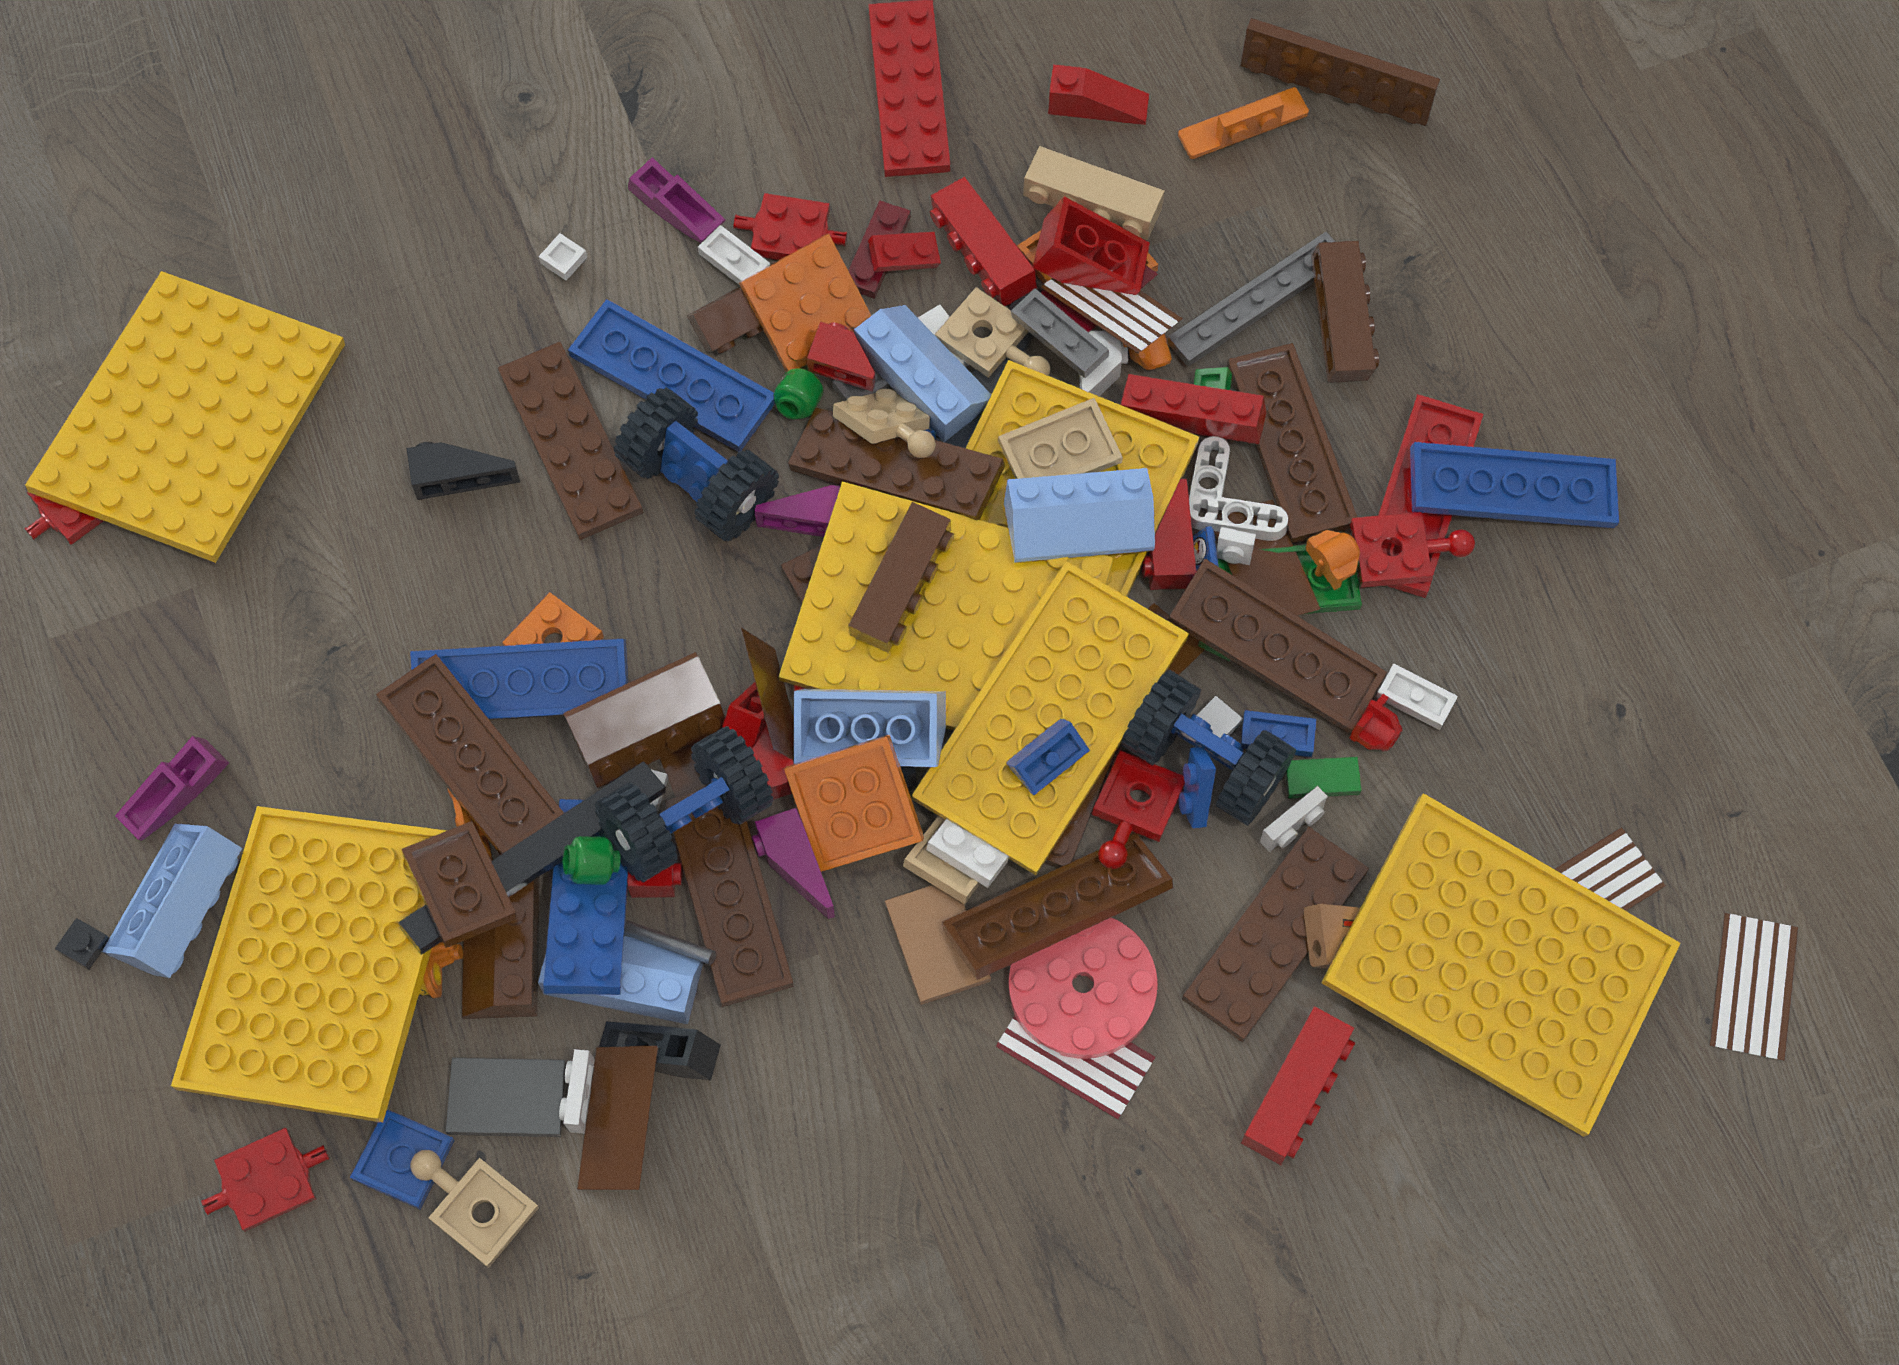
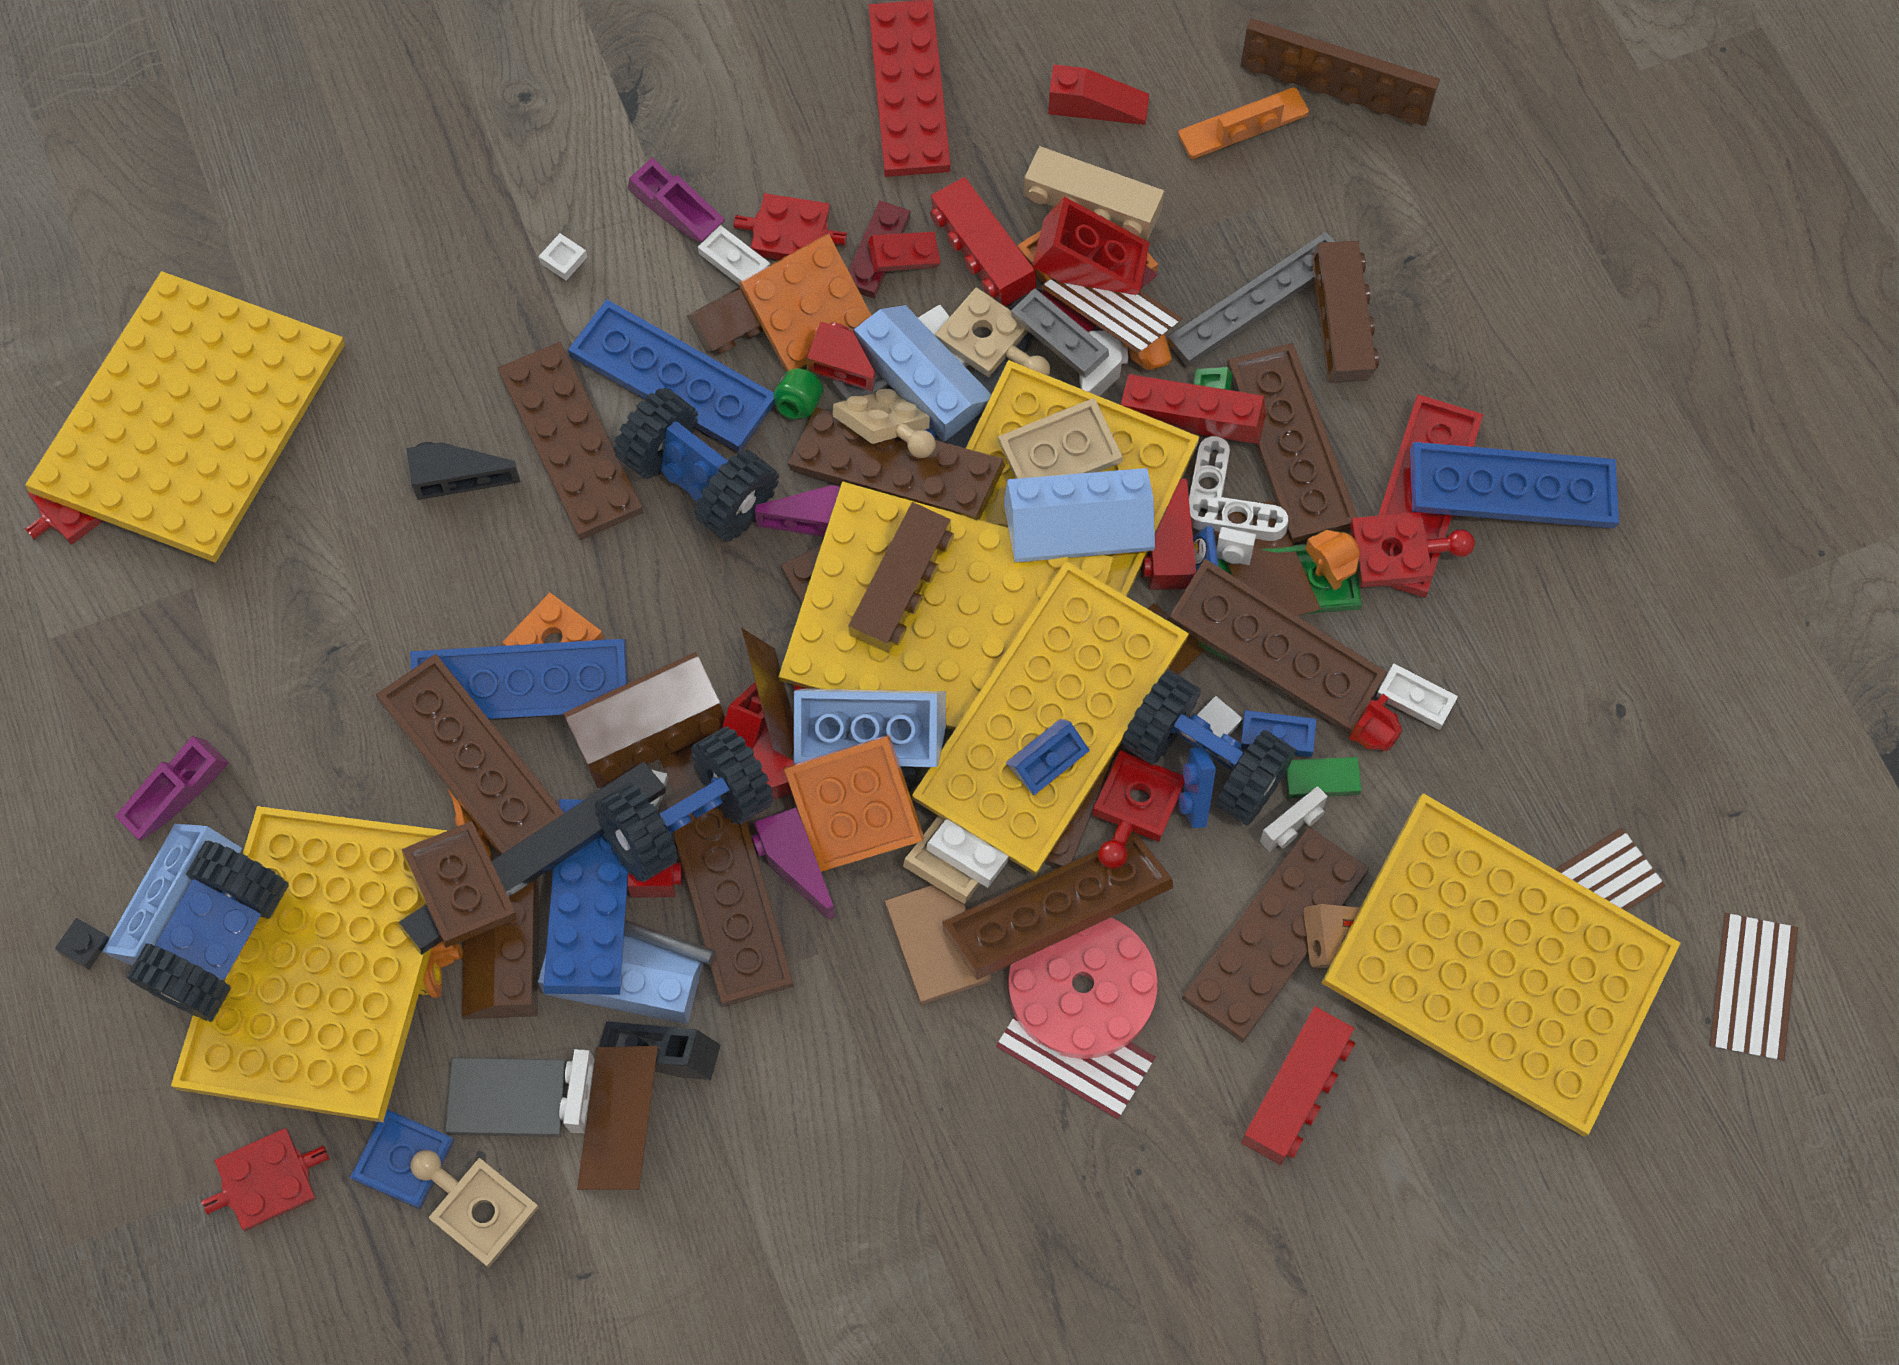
(208, 930): none -> plate
(590, 860): green head -> none

